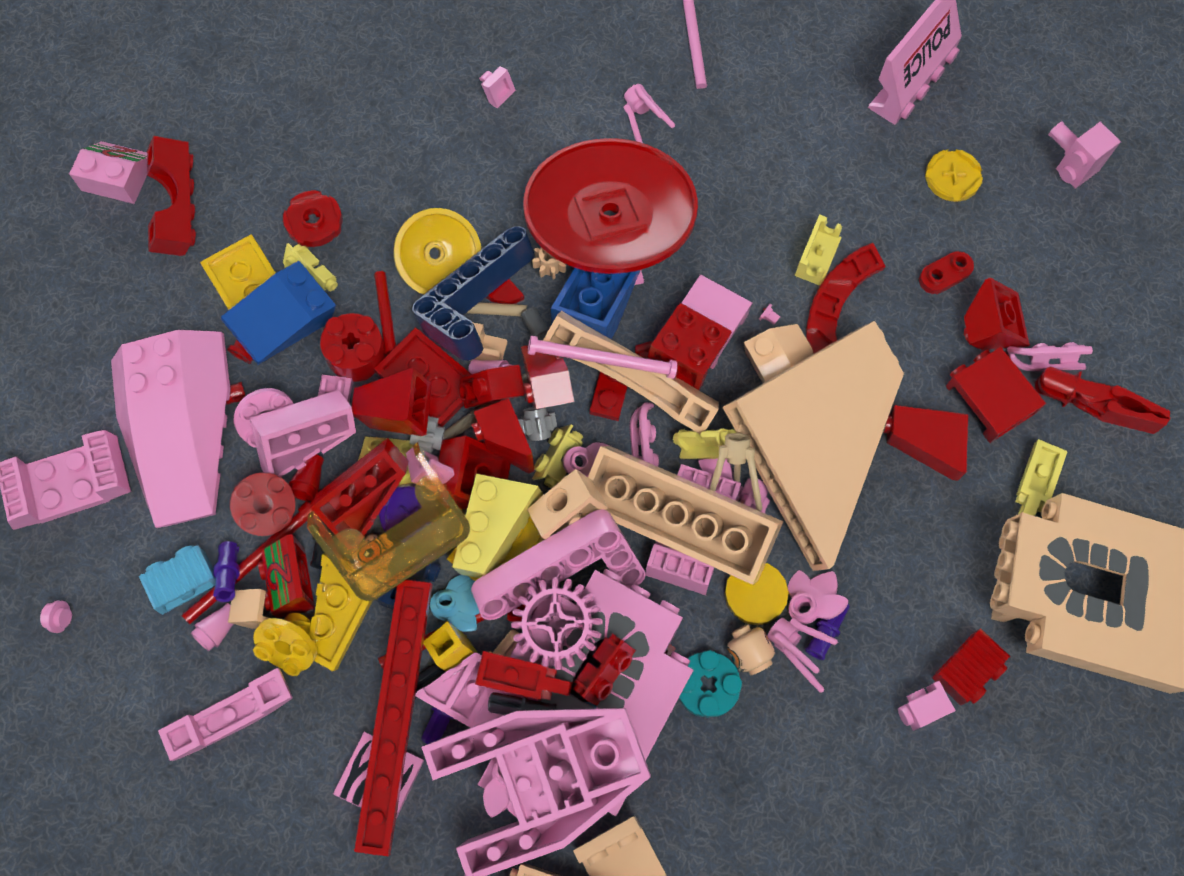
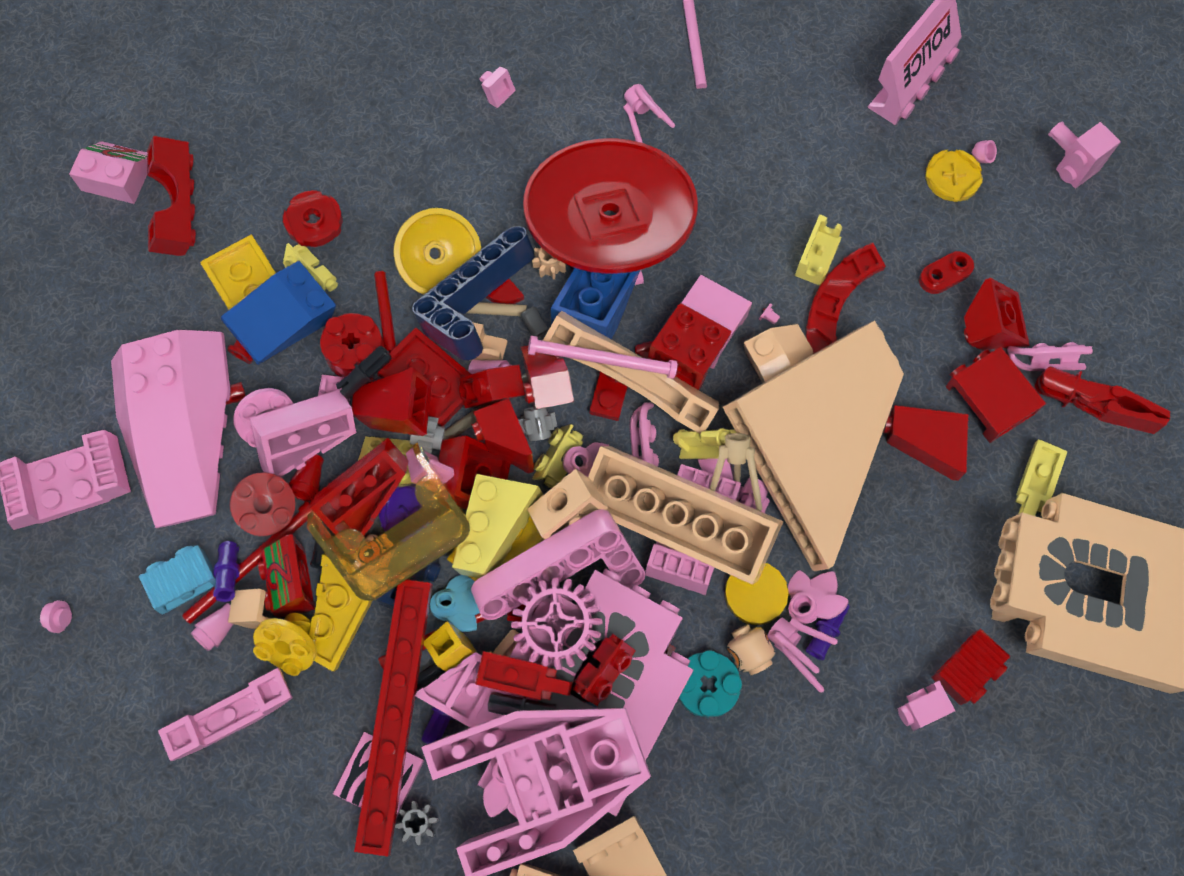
(364, 371): none -> black axle
(409, 817): none -> light grey gear
(984, 151): none -> bright pink hinge

